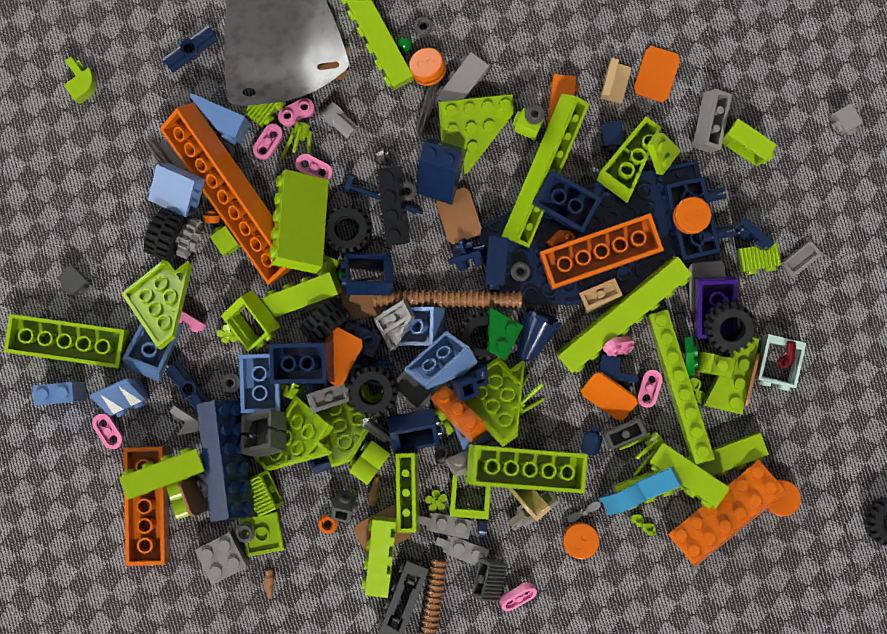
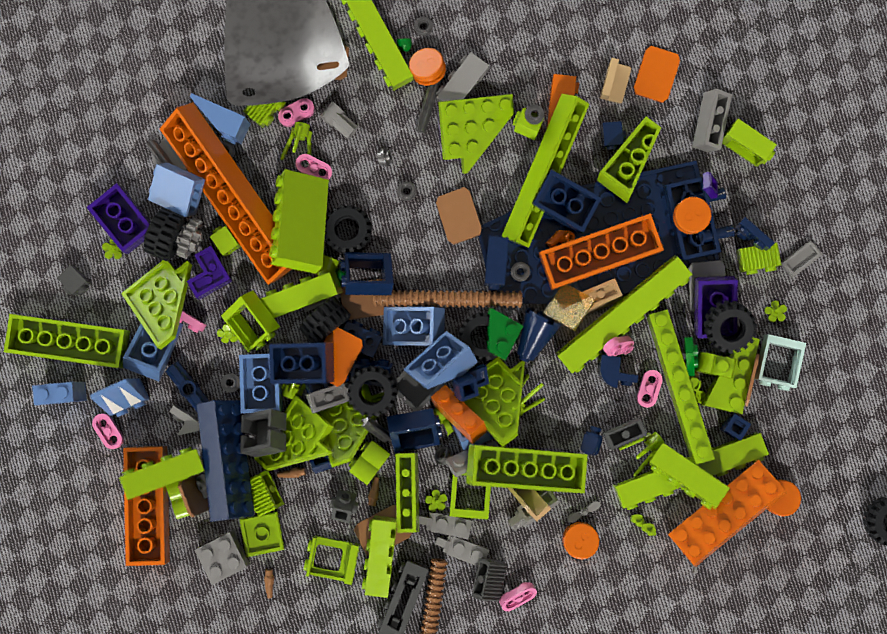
(83, 83): lime brick -> none
(111, 250): none -> lime plant
(120, 218): none -> dark purple brick
(180, 57): dark blue piece -> none
(211, 217): orange plate -> none
(212, 278): none -> dark purple panel
(240, 536): flat silver plate -> none
(267, 141): bright pink plate -> none
(292, 473): none -> medium nougat piece
(323, 528): orange plate -> none
(348, 561): none -> lime window
(350, 186): dark blue piece -> none
(393, 206): black brick -> none
(395, 323): light grey wing -> none
(440, 170): dark blue slope -> none
(466, 251): dark blue hips -> none
(482, 528): dark blue tile -> none
(569, 307): none -> clear yellow piece
(609, 396): orange piece -> none
(641, 491): dark azure piece -> none
(662, 152): lime wing -> none
(710, 185): none -> dark purple tile
(735, 427): none -> dark blue brick
(776, 312): none -> lime plant
(788, 356): dark red arm -> none
(846, 120): light grey brick -> none

